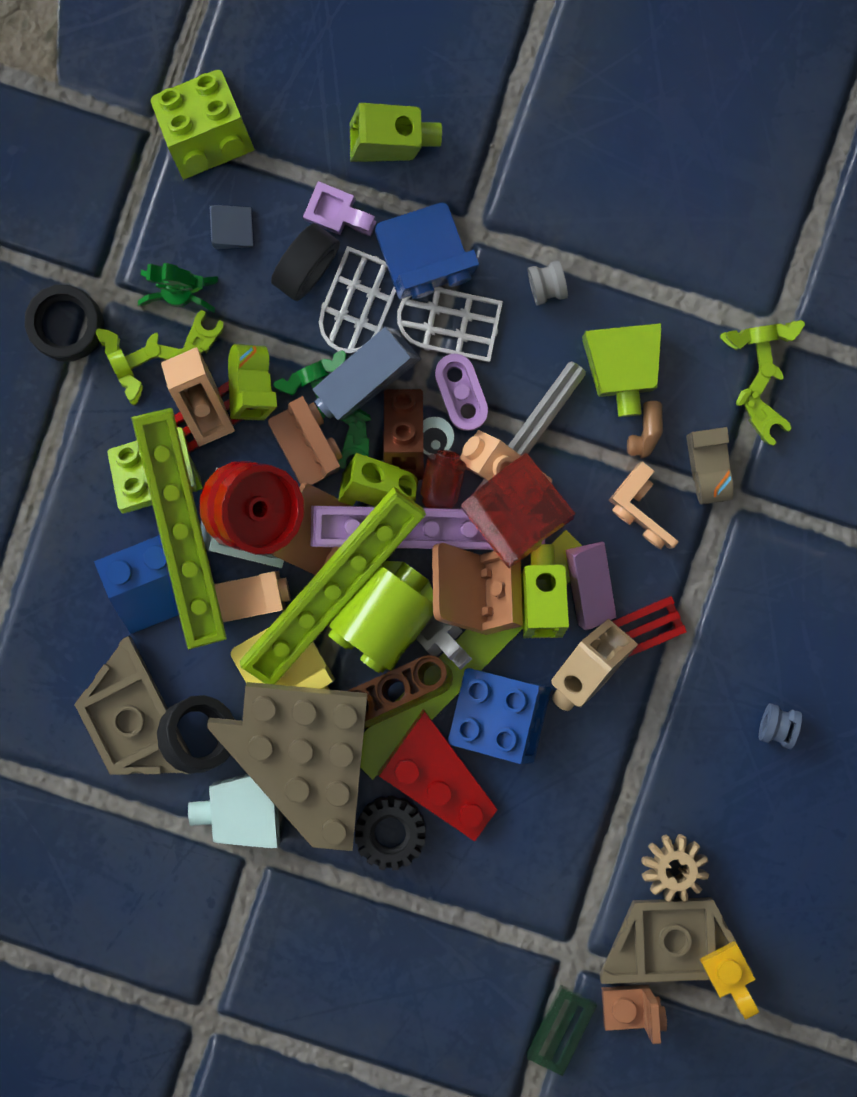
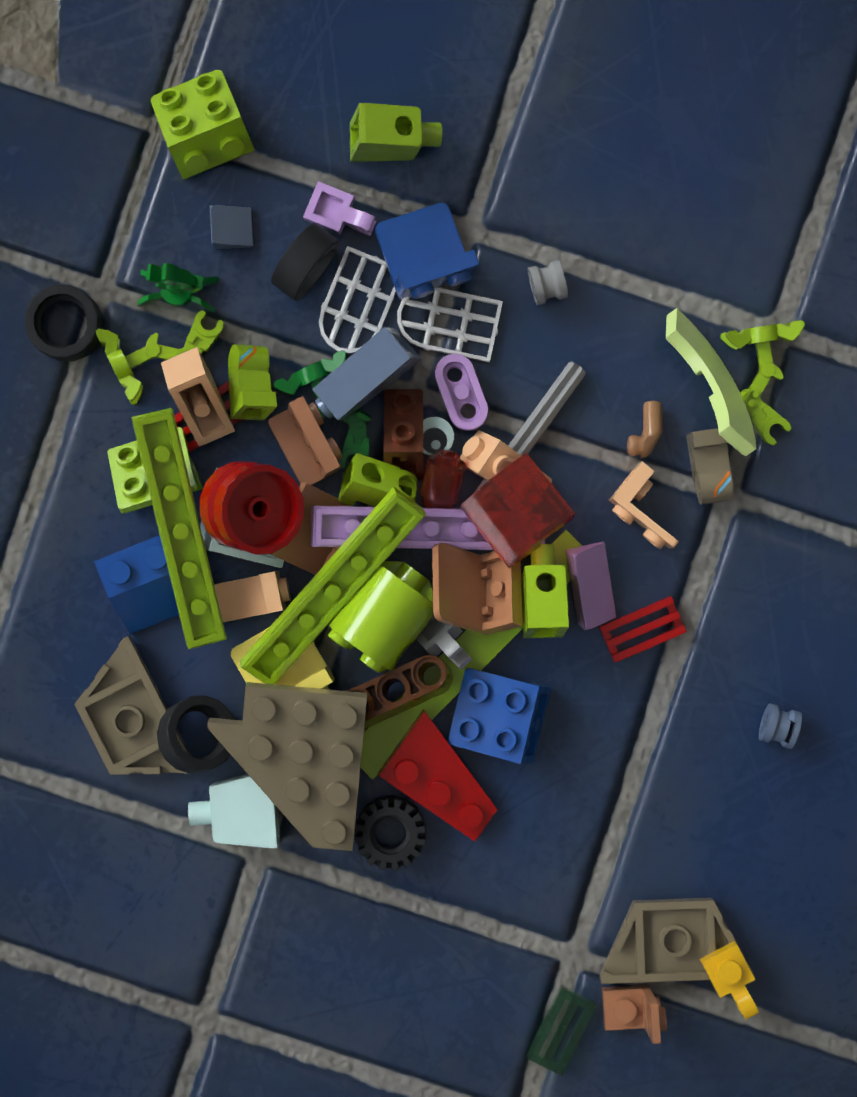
(591, 665): tan torso -> none
(624, 363): lime torso -> none
(664, 879): tan gear -> none
(727, 402): none -> yellowish green tile

